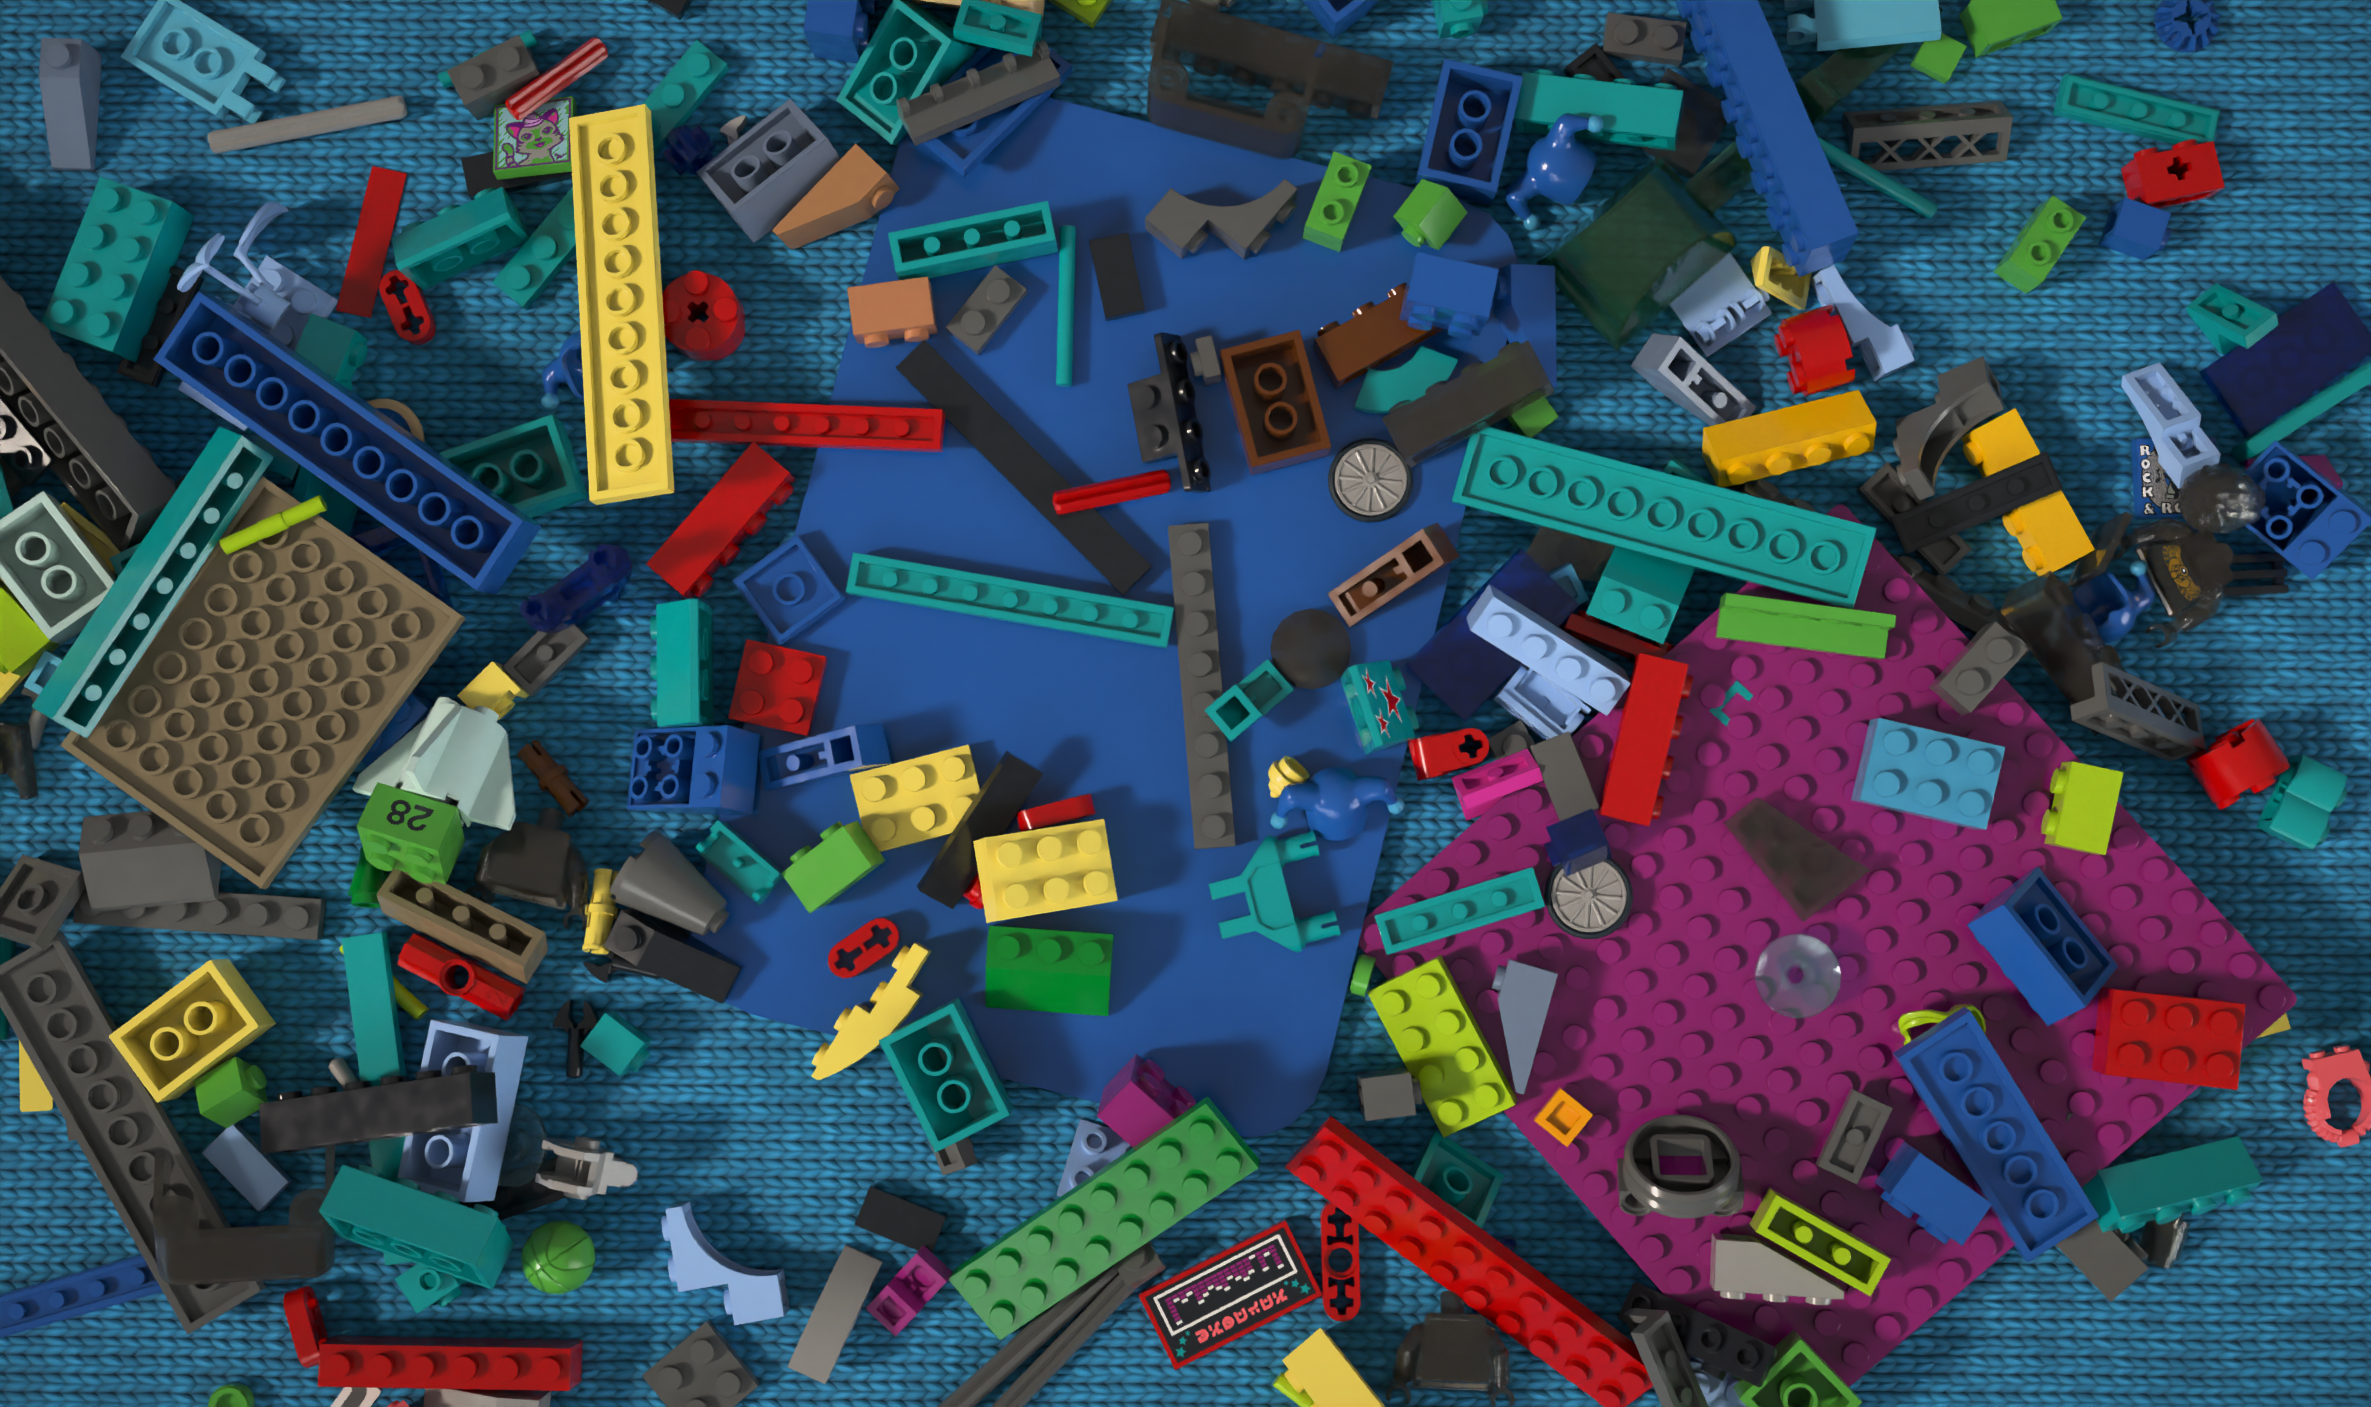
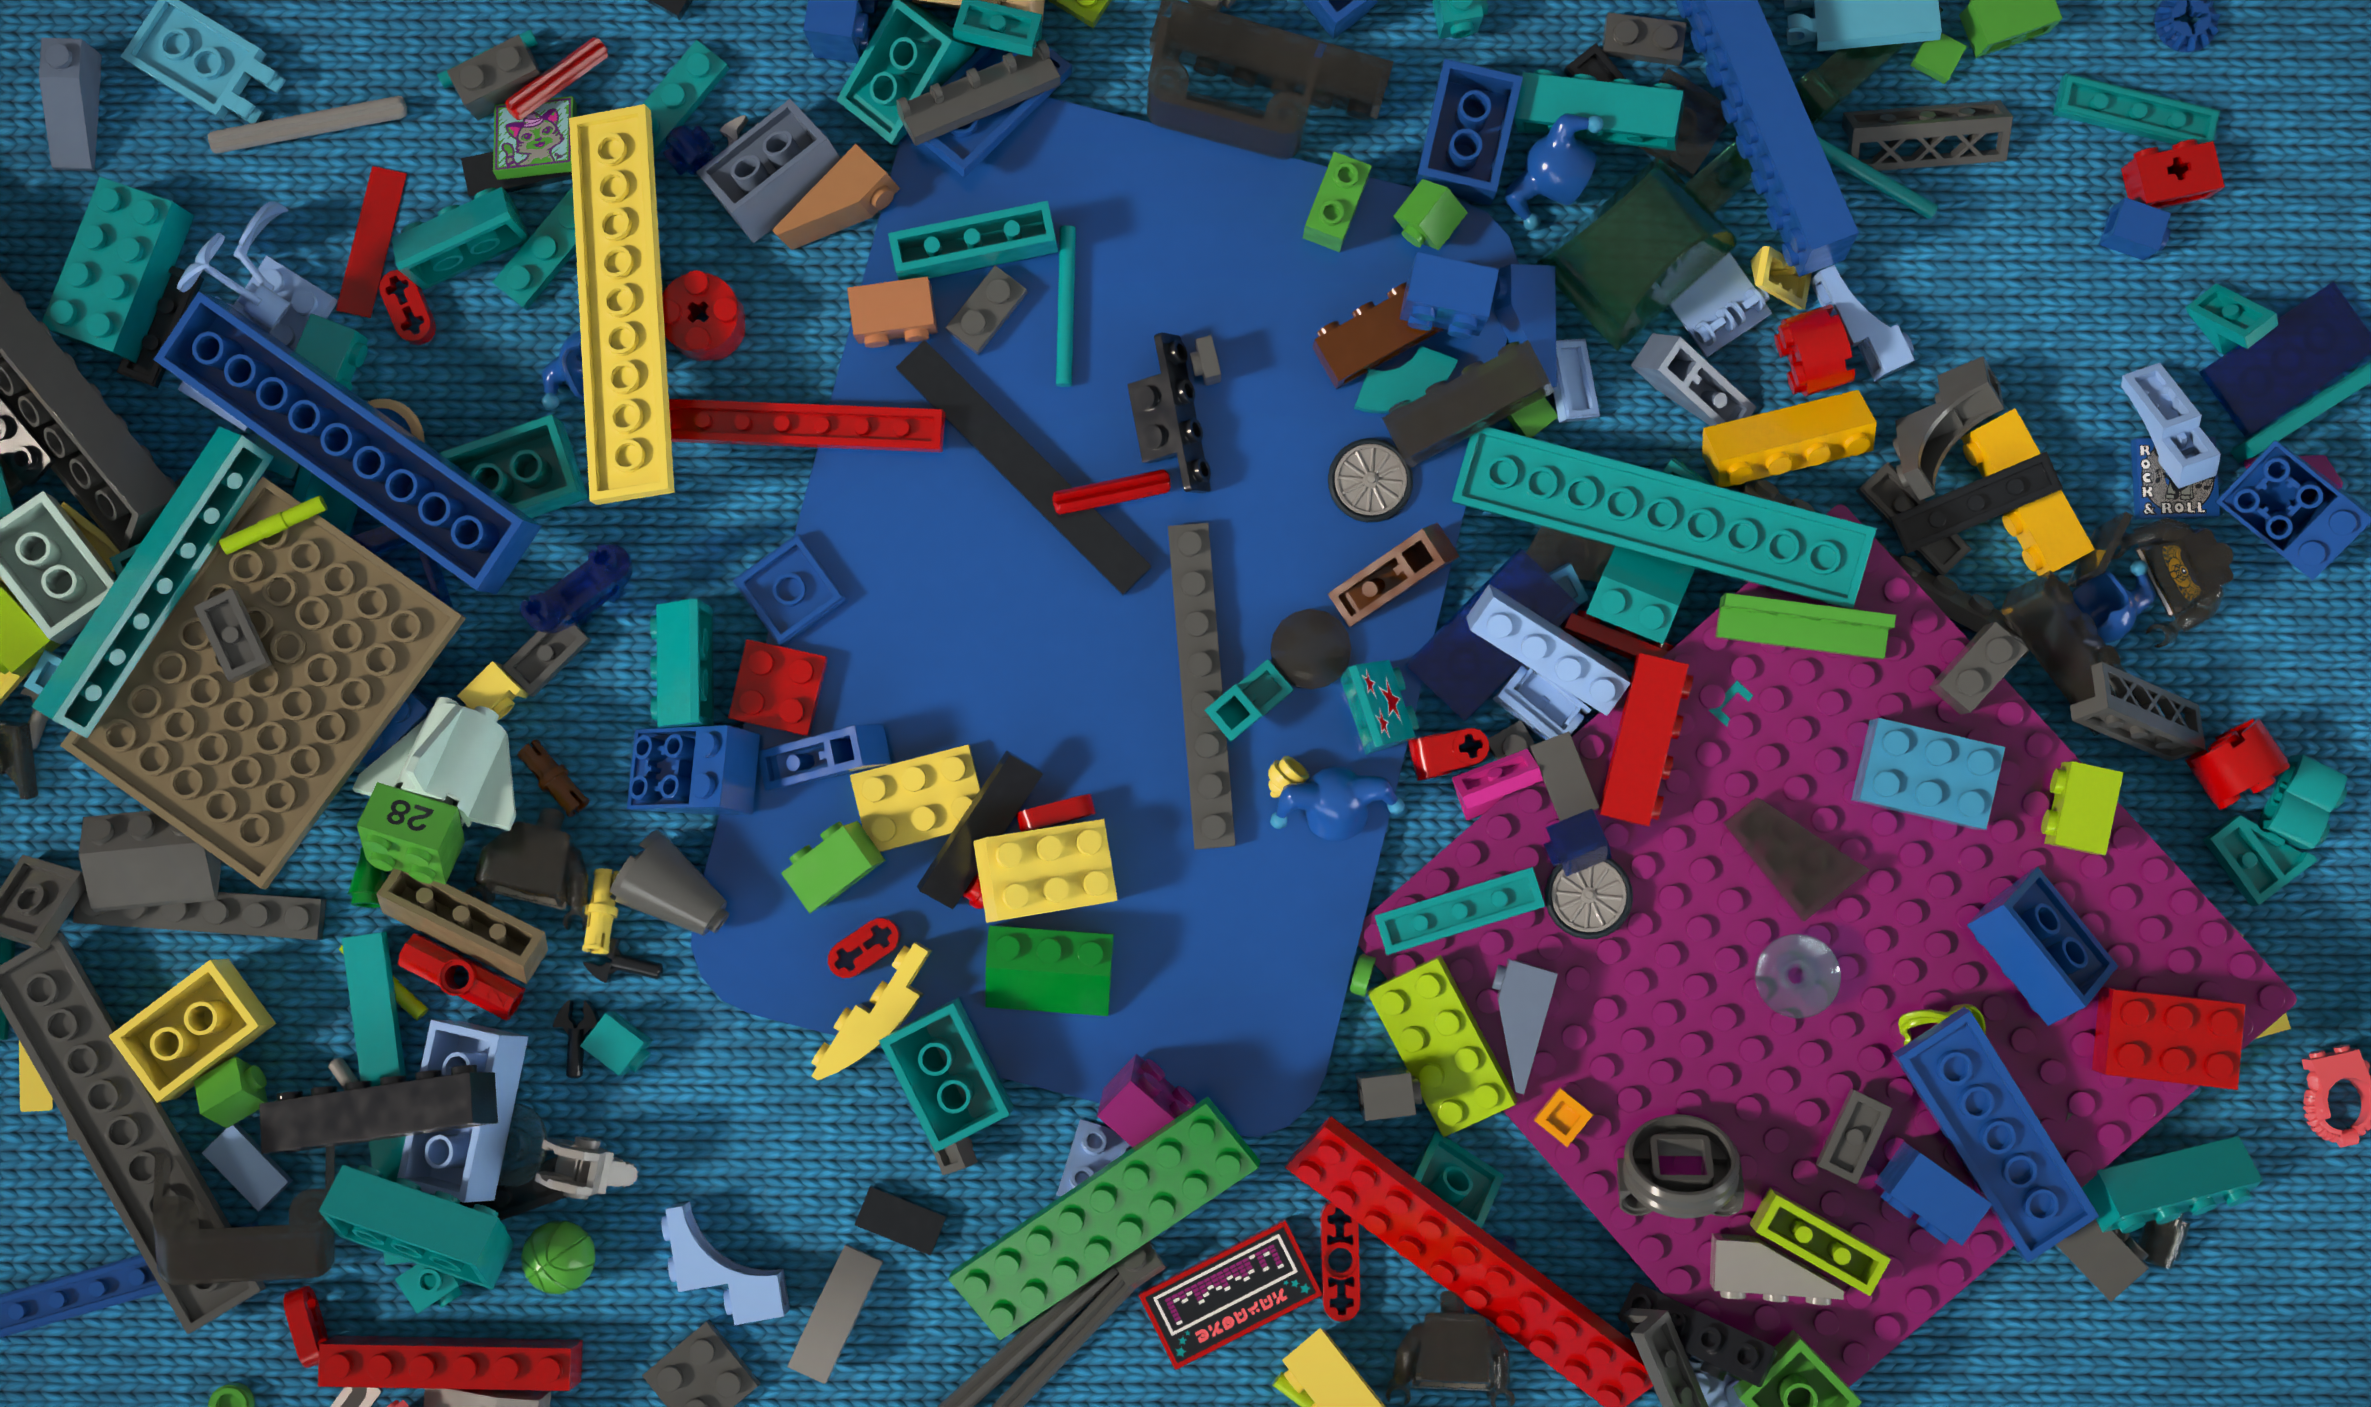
(232, 635): none -> dark grey plate
(672, 954): black slope -> none
(722, 522): red brick -> none
(740, 861): teal hinge -> none
(909, 1290): magenta slope -> none
(1009, 600): teal plate -> none
(1117, 276): black tile -> none
(1243, 228): dark grey arch -> none
(1269, 899): teal connector -> none
(1275, 402): reddish brown brick -> none
(1575, 387): none -> light blue tile
(2039, 244): bright green brick -> none
(2220, 499): clear smoke hair -> none
(2256, 859): none -> teal wing
(2277, 573): black tile -> none

